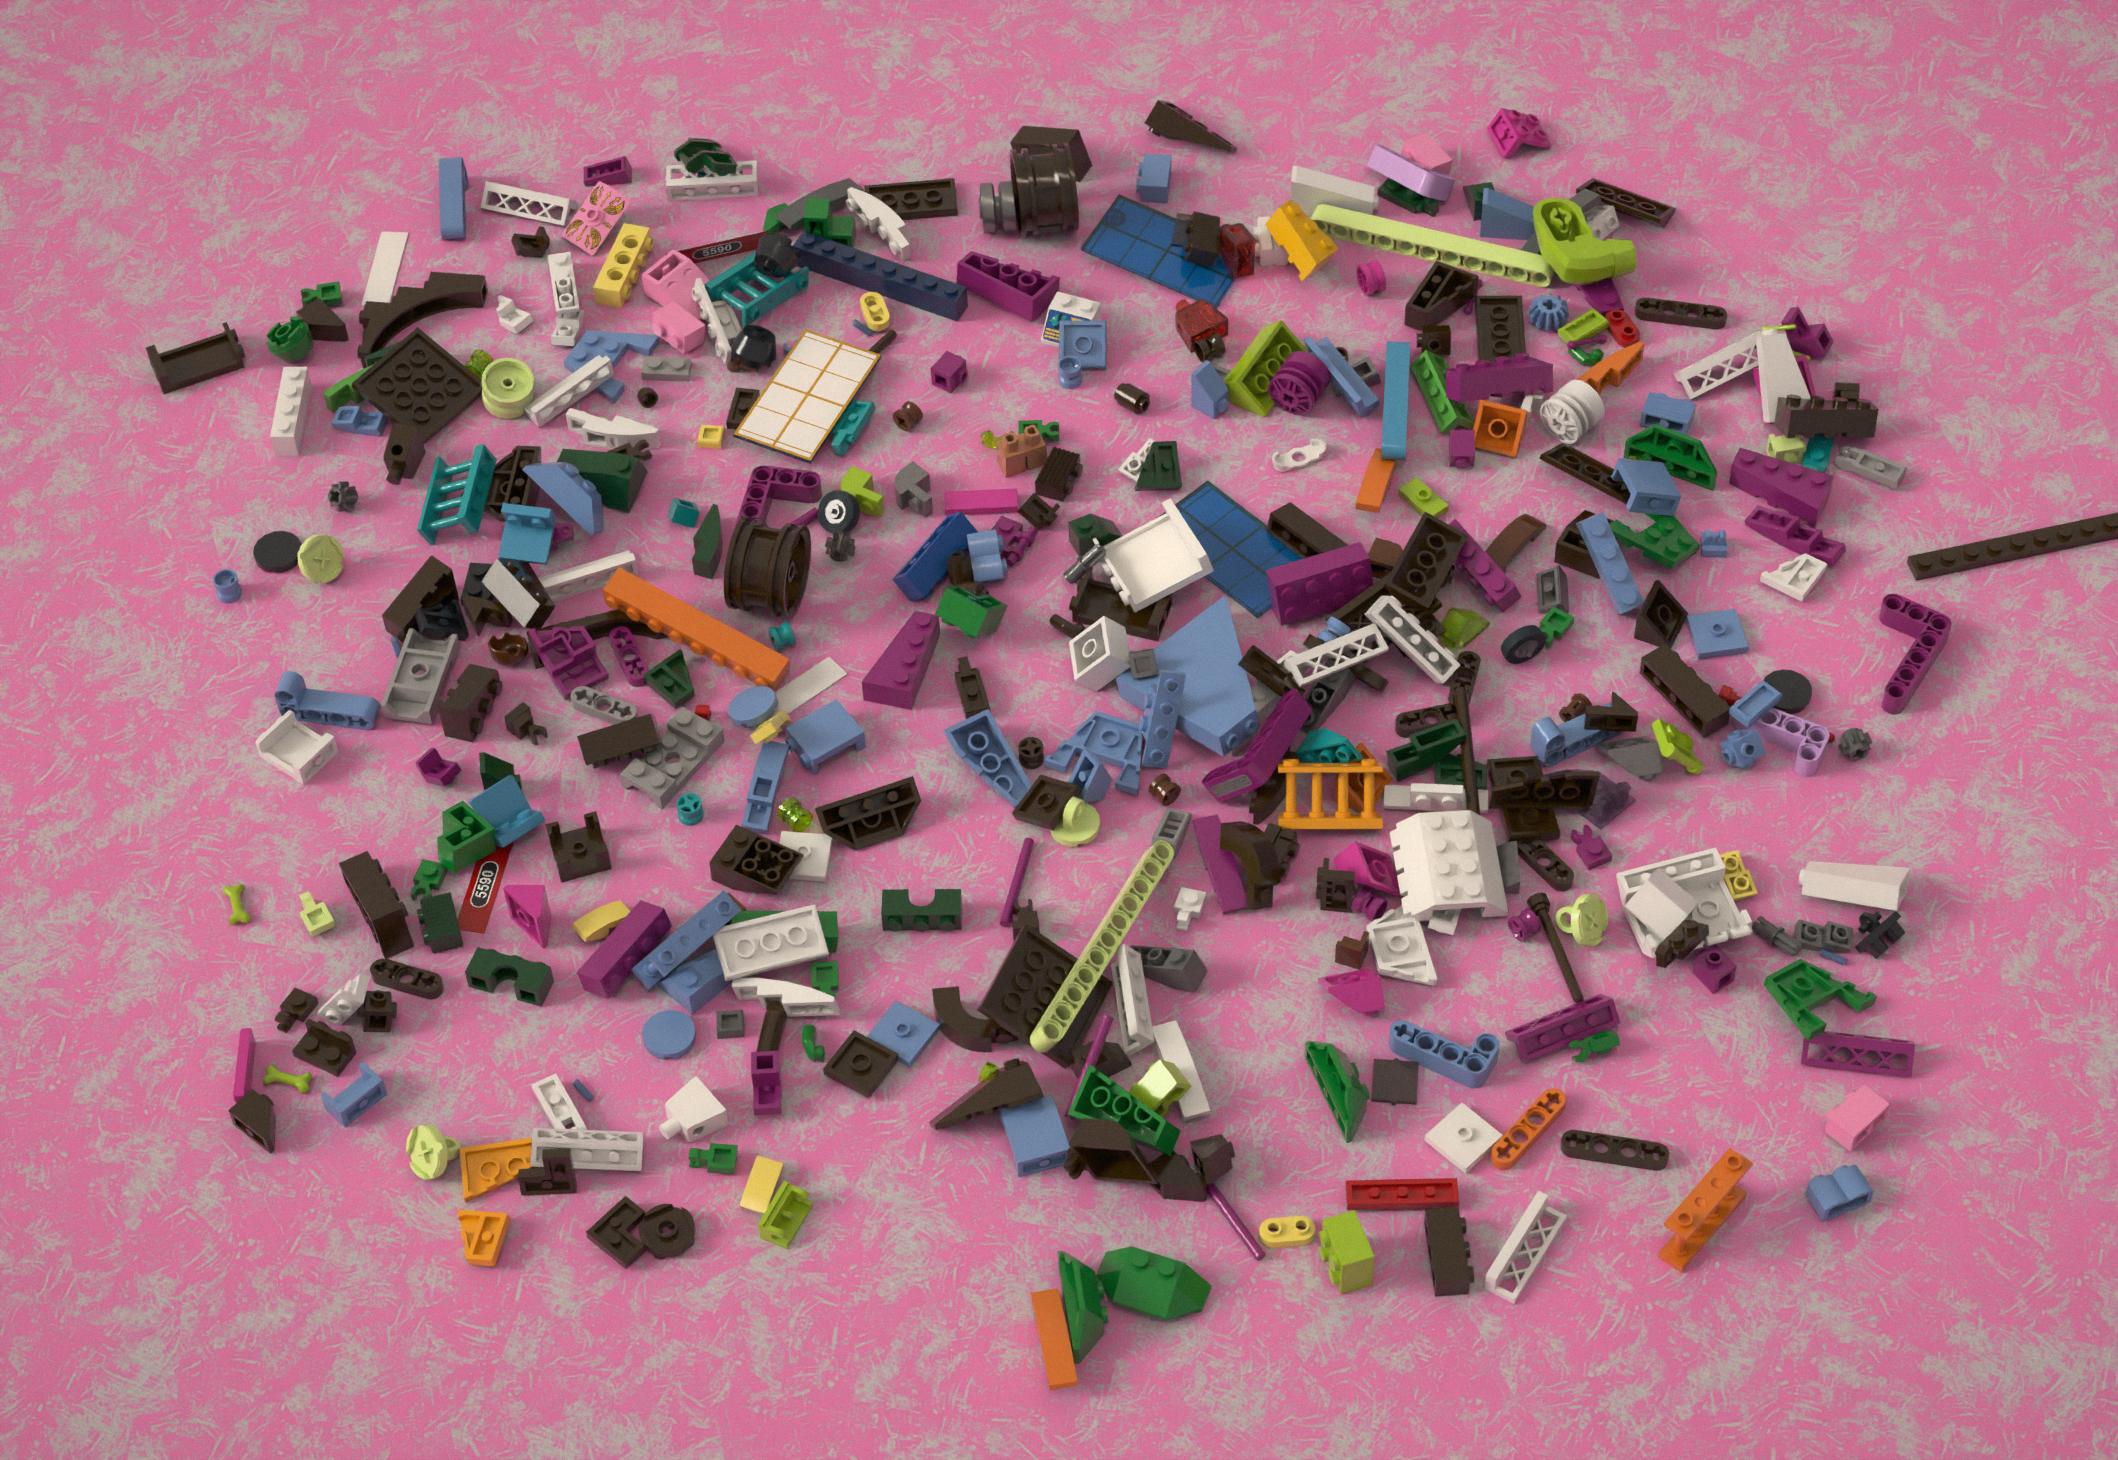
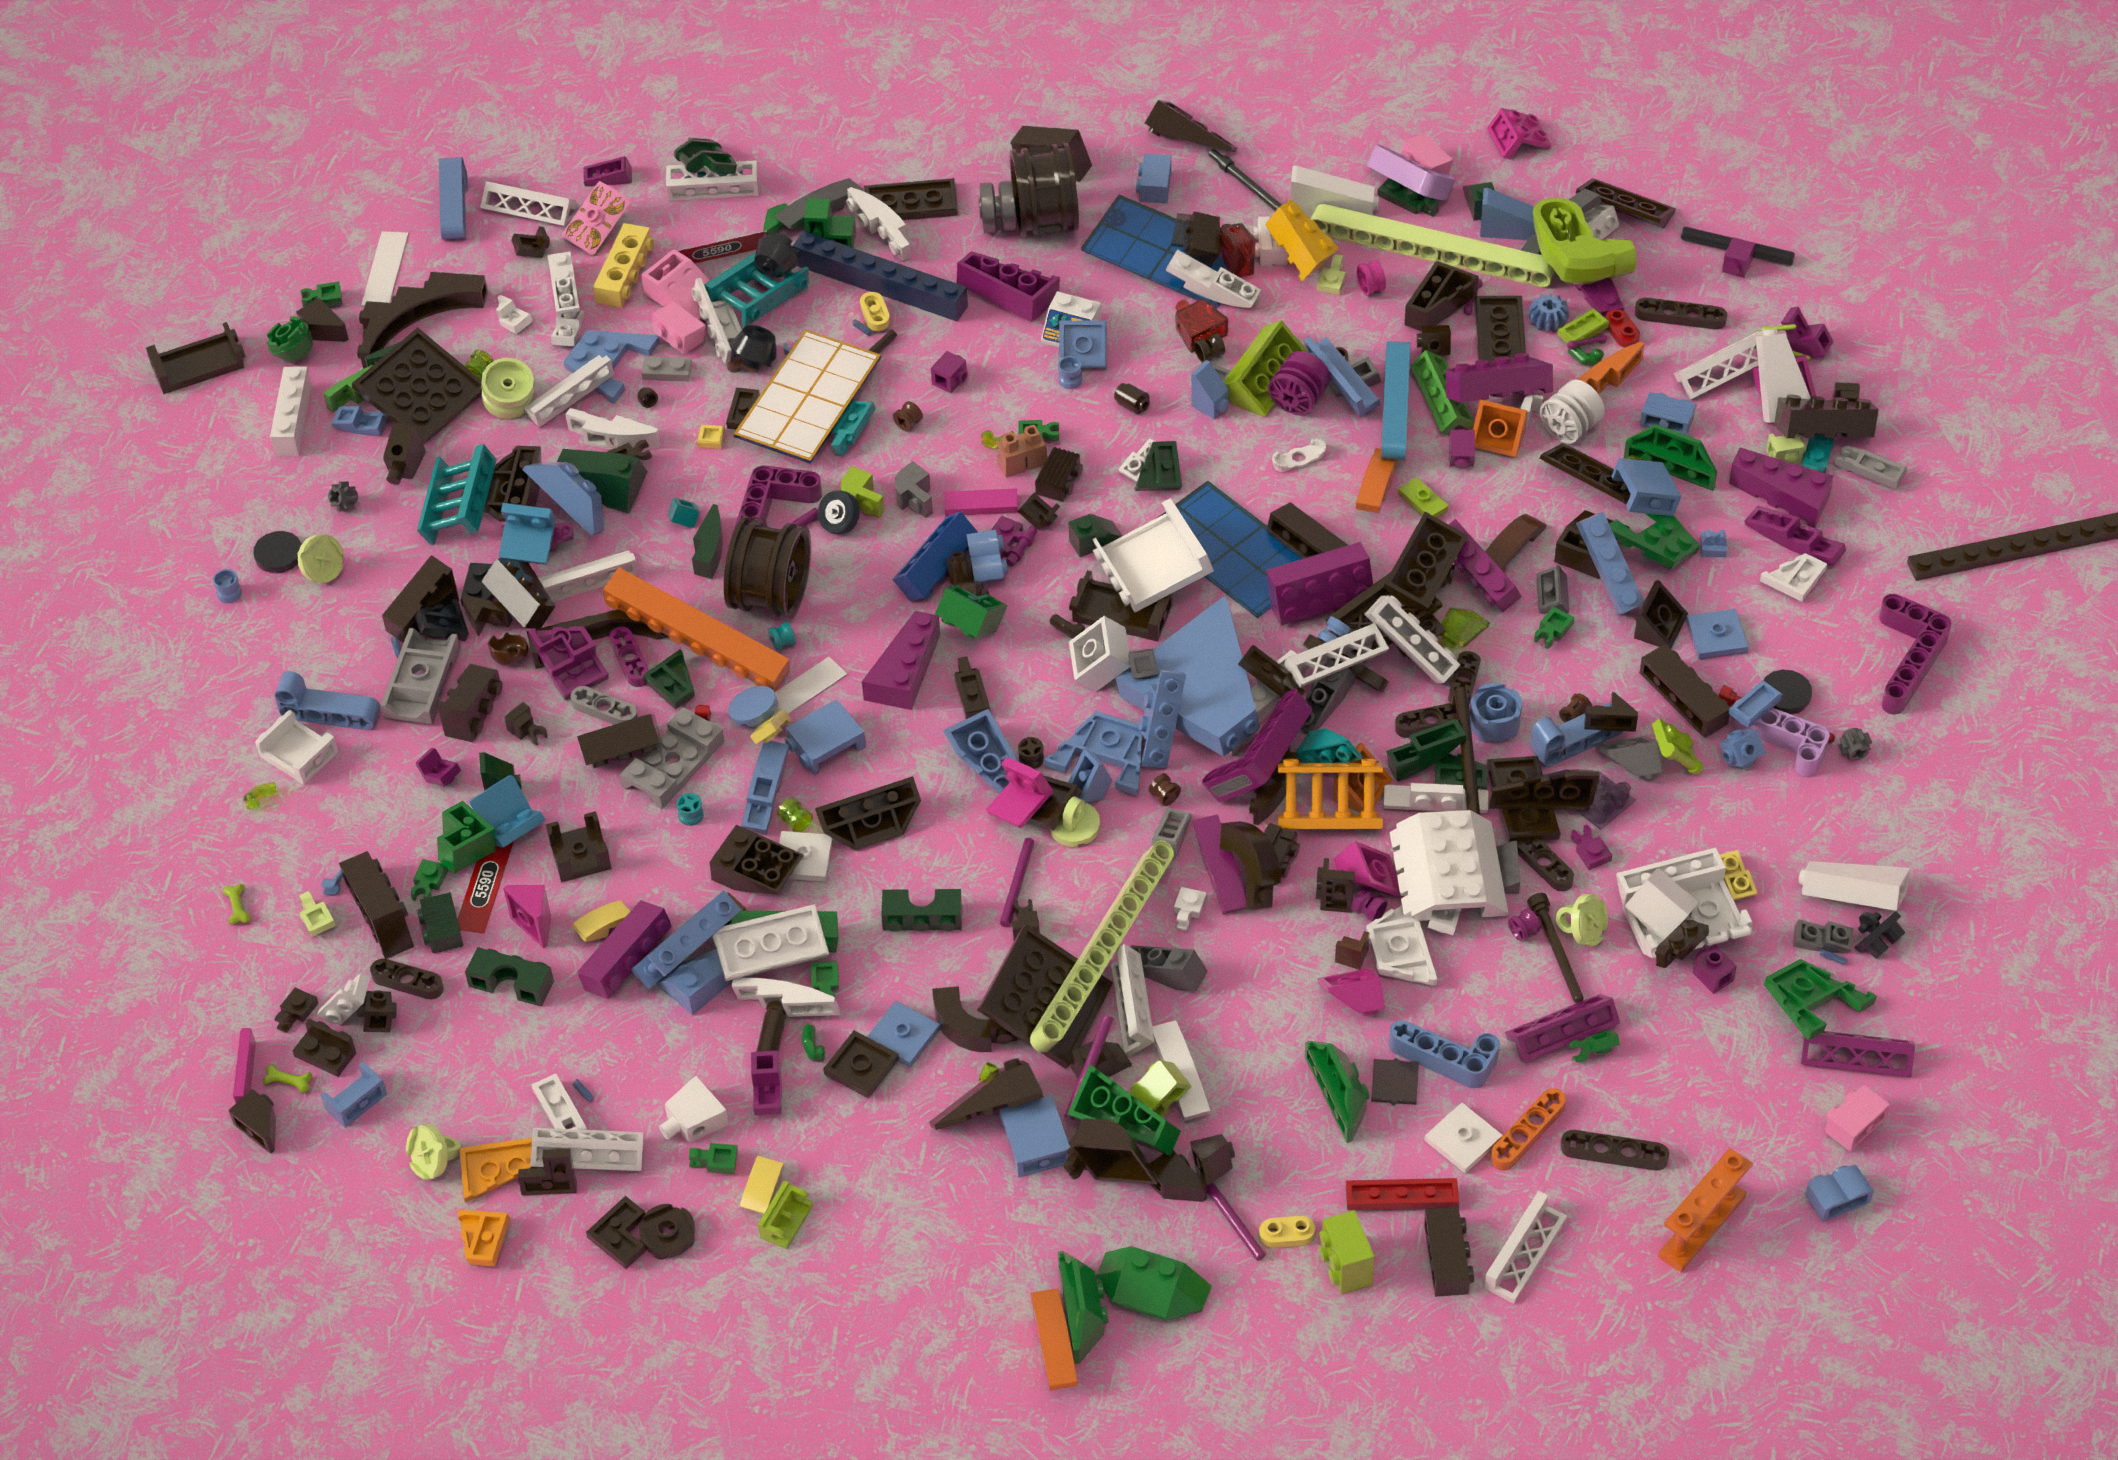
(259, 791): none -> clear neon green arm
(332, 885): none -> medium blue hand
(669, 1034): medium blue tile -> none
(730, 1024): dark grey tile -> none
(840, 546): clear smoke gear -> none
(1021, 796): none -> dark pink bracket
(1084, 563): dark grey axle -> none
(1214, 285): none -> white slope
(1228, 165): none -> pearl dark grey bar
(1332, 279): none -> yellowish green plate
(1383, 557): reddish brown slope -> none
(1495, 712): none -> medium blue brick
(1523, 644): black wheel -> none
(1722, 242): none -> black axle
(1738, 257): none -> magenta brick
(1777, 936): dark grey axle -> none

